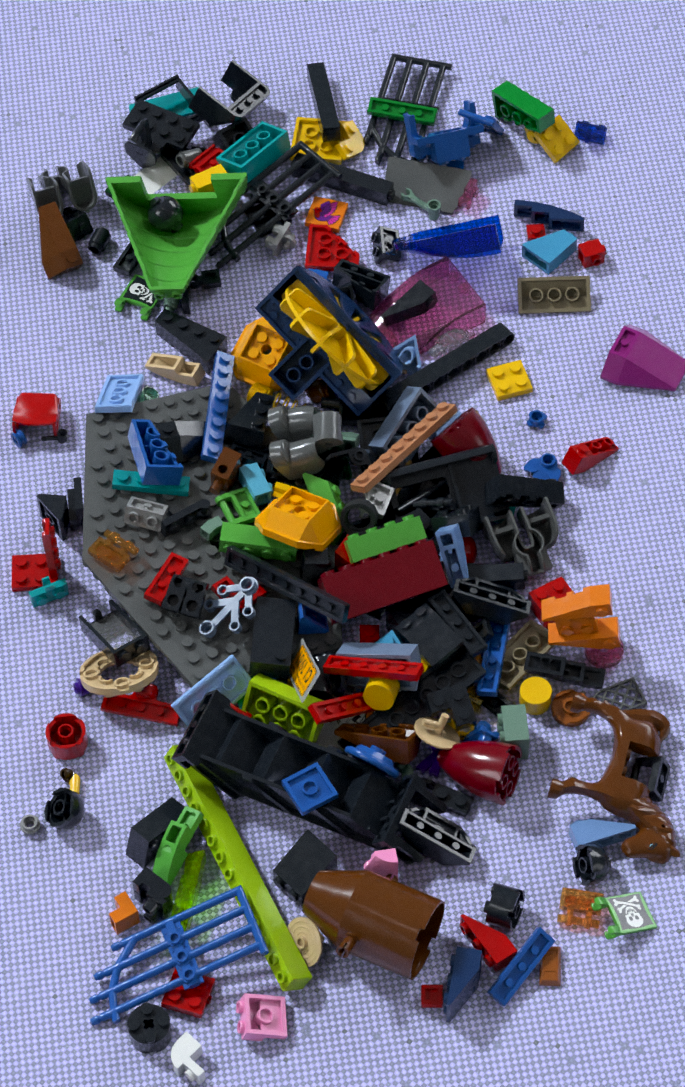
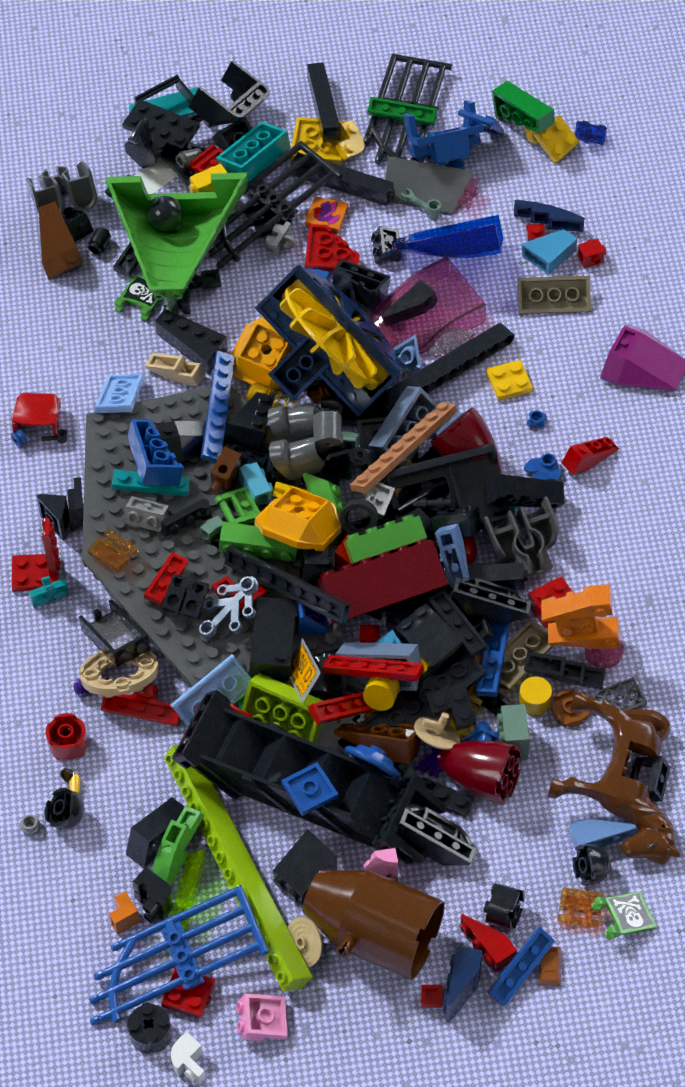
(147, 393): clear green wheel -> none

